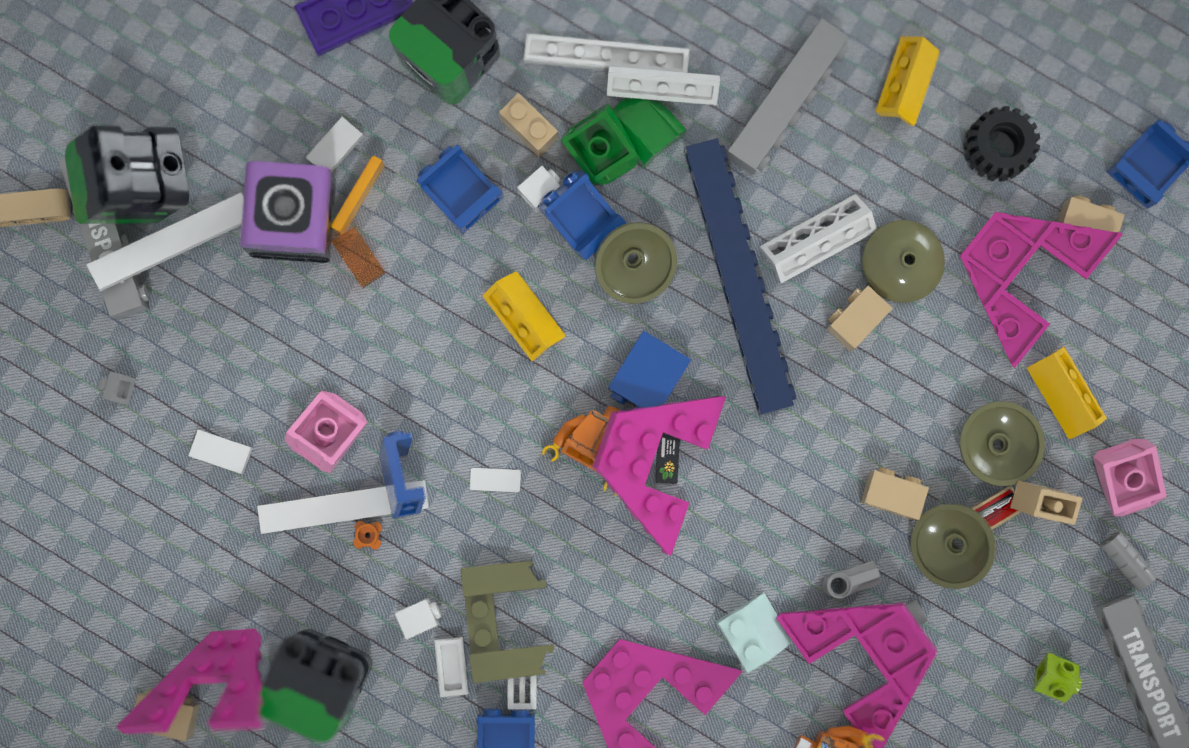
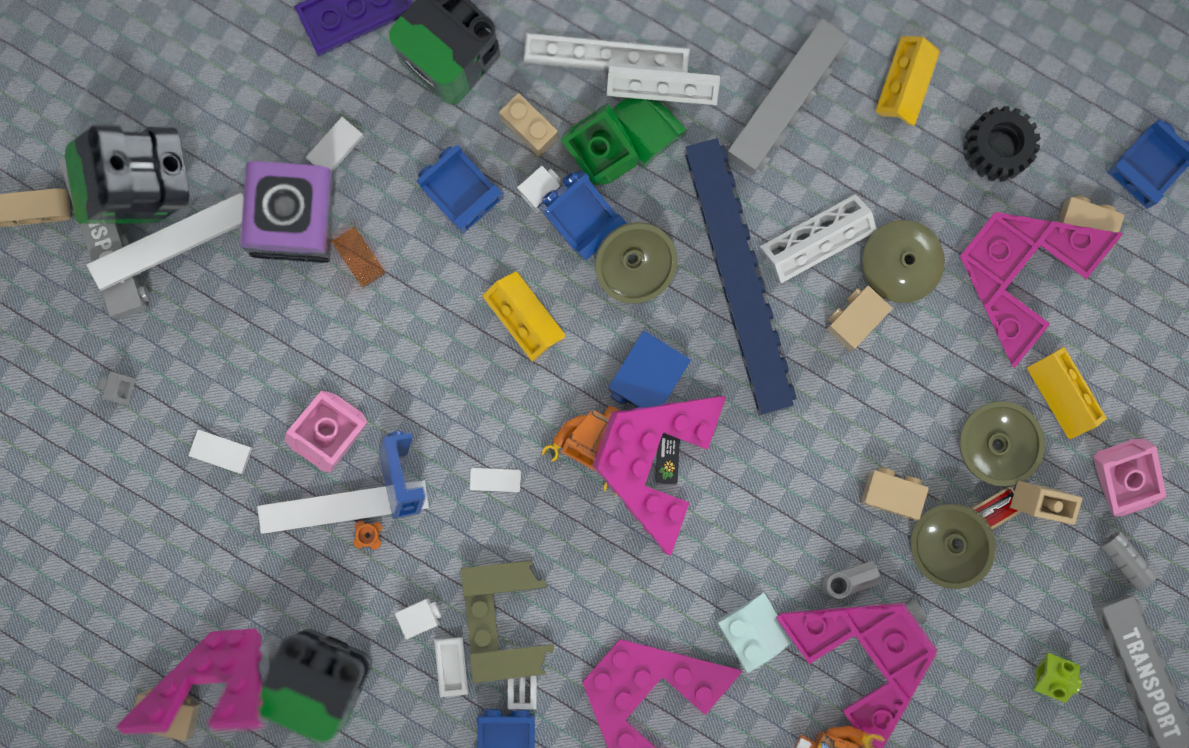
(357, 195): light orange tile -> none

